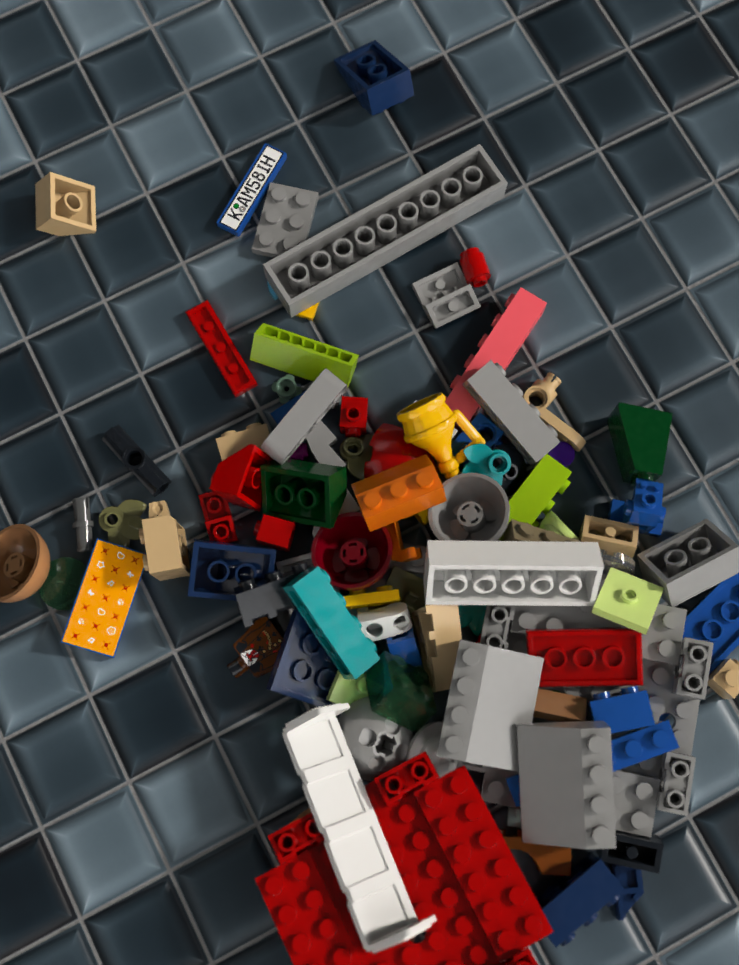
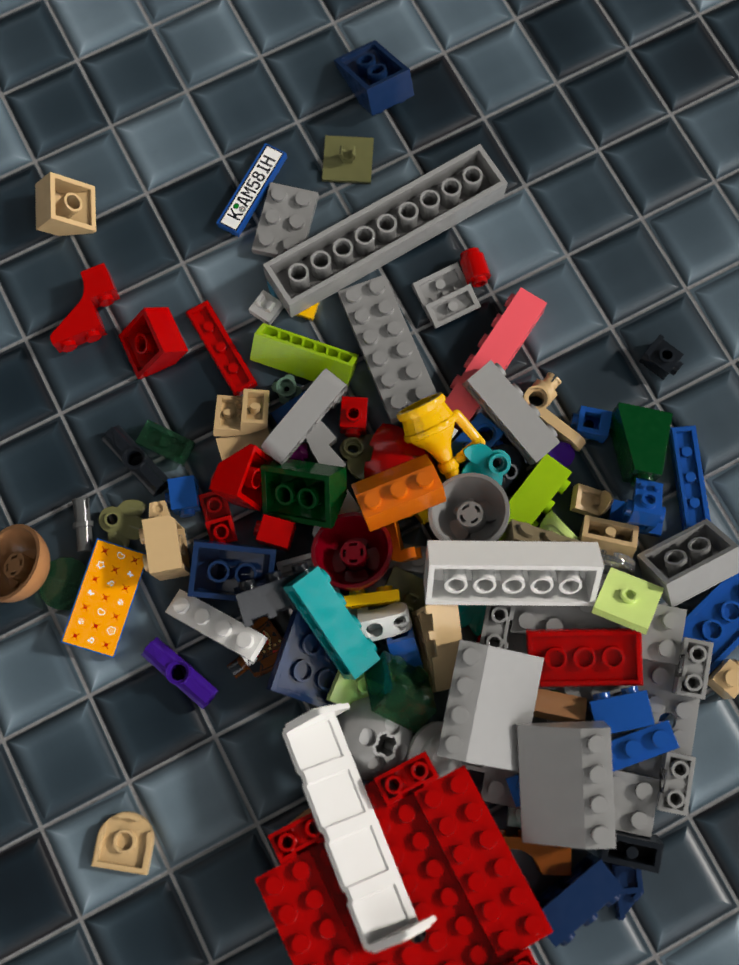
(84, 322): none -> red arch
(125, 844): none -> tan tile
(152, 341): none -> red slope
(165, 443): none -> clear green plate
(167, 660): none -> dark purple piece
(183, 496): none -> blue brick
(216, 625): none -> white plate
(241, 413): none -> tan slope
(266, 307): none -> white tile
(347, 159): none -> olive piece
(386, 344): none -> light grey plate
(590, 500): none -> tan plate
(599, 420): none -> blue brick
(656, 363): none -> black brick
(688, 475): none -> blue tile

